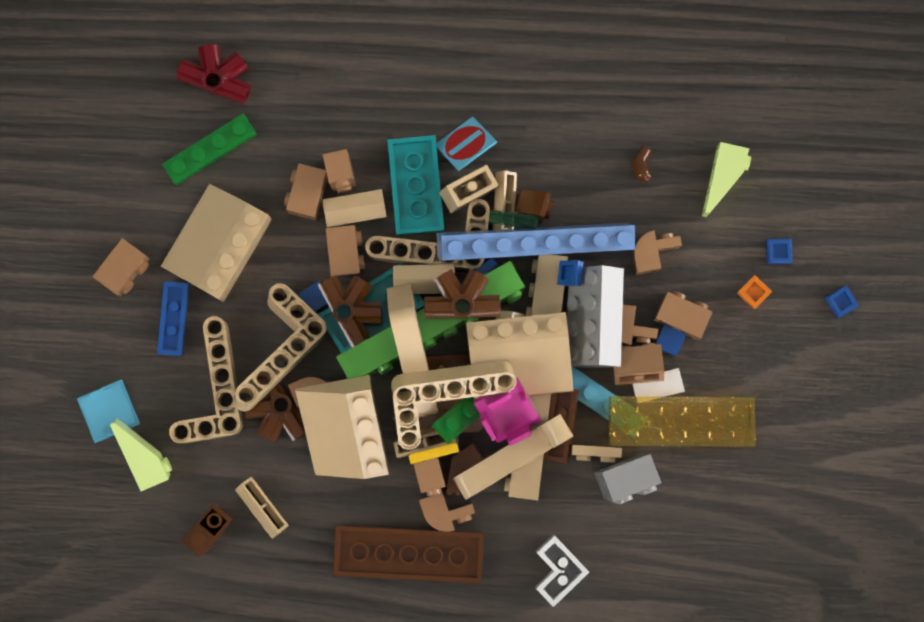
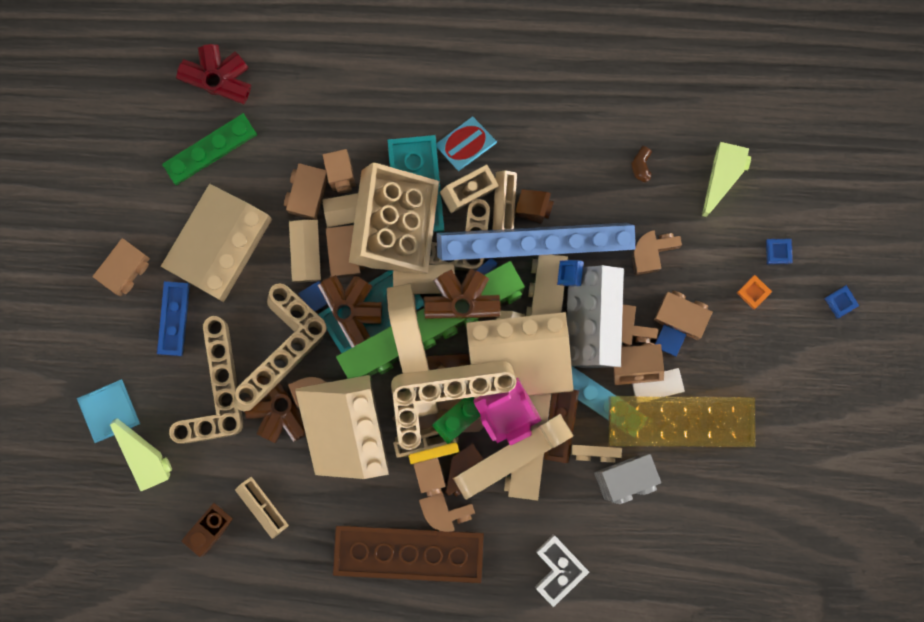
(304, 251): none -> tan piece
(394, 220): none -> tan slope
(513, 219): clear green axle -> none

